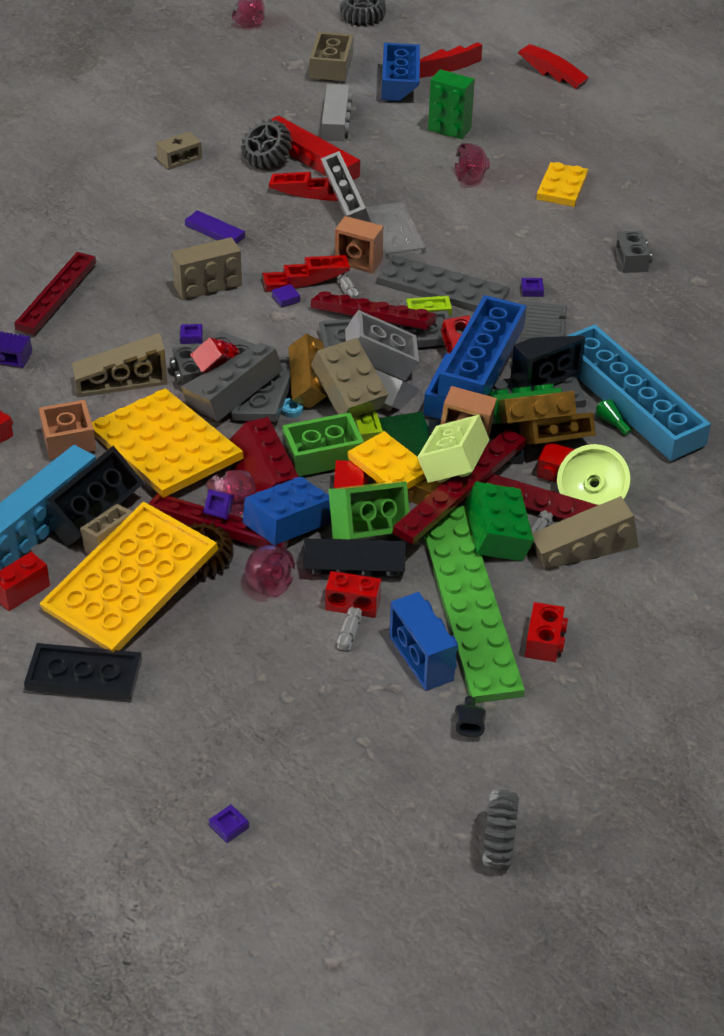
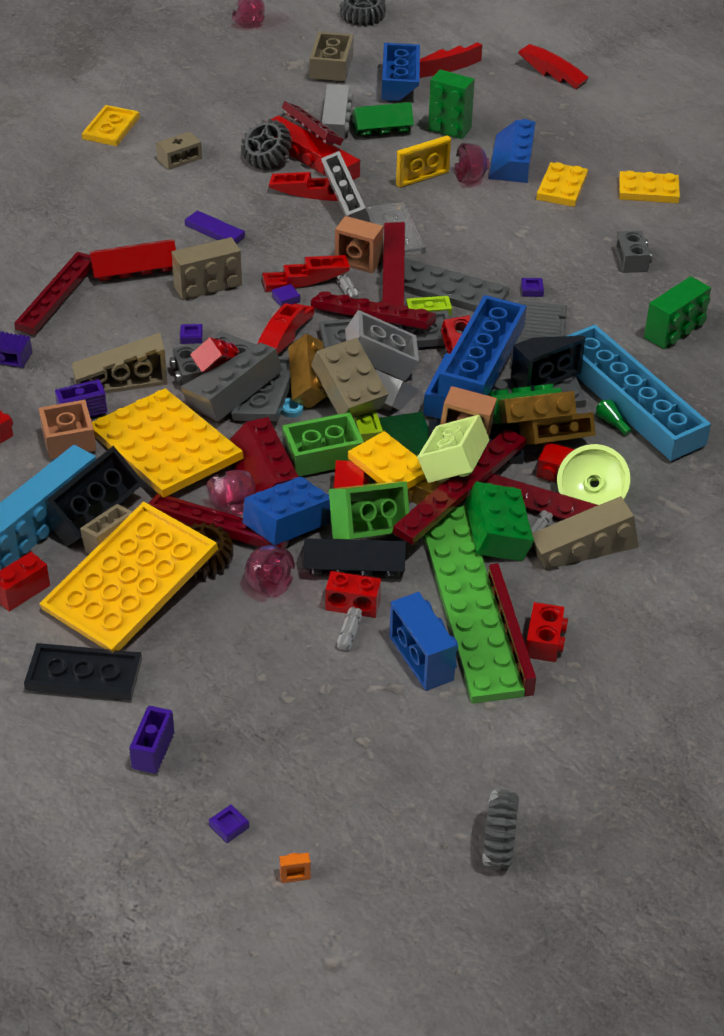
(91, 392): none -> dark purple brick
(110, 125): none -> yellow tile
(131, 259): none -> red brick
(152, 739): none -> dark purple brick
(218, 504): dark purple tile -> none
(283, 324): none -> red slope
(294, 867): none -> orange plate
(312, 124): none -> dark red plate
(382, 119): none -> green slope
(394, 263): none -> dark red tile
(423, 161): none -> yellow tile
(470, 718): black piece -> none
(512, 629): none -> dark red tile
(513, 152): none -> blue slope
(649, 187): none -> yellow plate
(677, 312): none -> green brick

